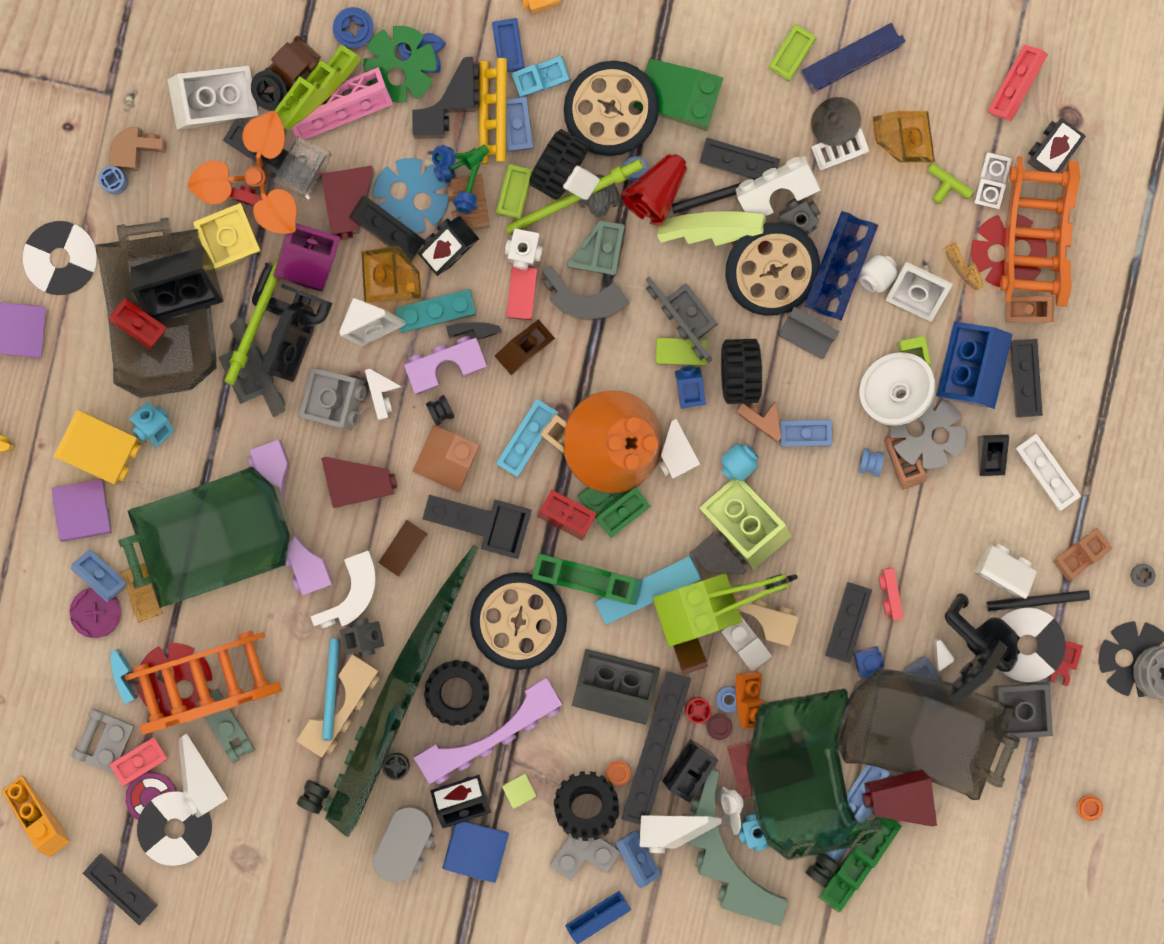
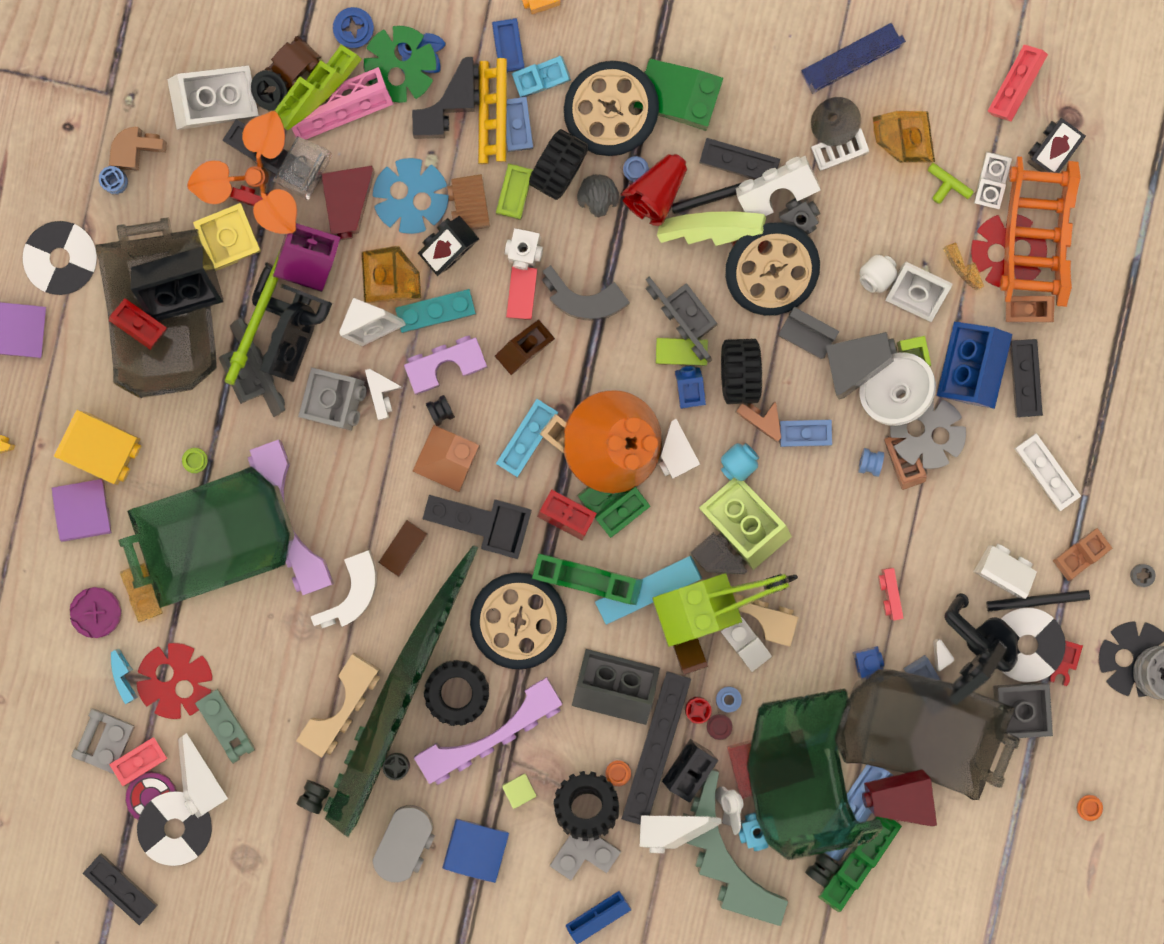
(35, 817): light orange slope -> none
(98, 575): medium blue plate -> none
(151, 424): medium azure brick -> none
(194, 460): none -> lime plate
(207, 704): orange fence -> none
(330, 694): medium azure piece -> none
(356, 482): dark red slope -> none
(362, 637): dark grey brick -> none
(386, 227): black plate -> none
(444, 160): blue plant -> none
(460, 801): black brick -> none
(481, 329): black slope -> none
(581, 182): white slope -> none
(600, 249): sand green wing -> none
(617, 175): lime bar -> none
(638, 859): medium blue plate -> none
(747, 697): orange slope -> none
(792, 52): lime tile -> none
(836, 265): clear blue fence -> none
(848, 622): black plate -> none
(858, 361): none -> dark grey slope
(992, 454): black slope -> none

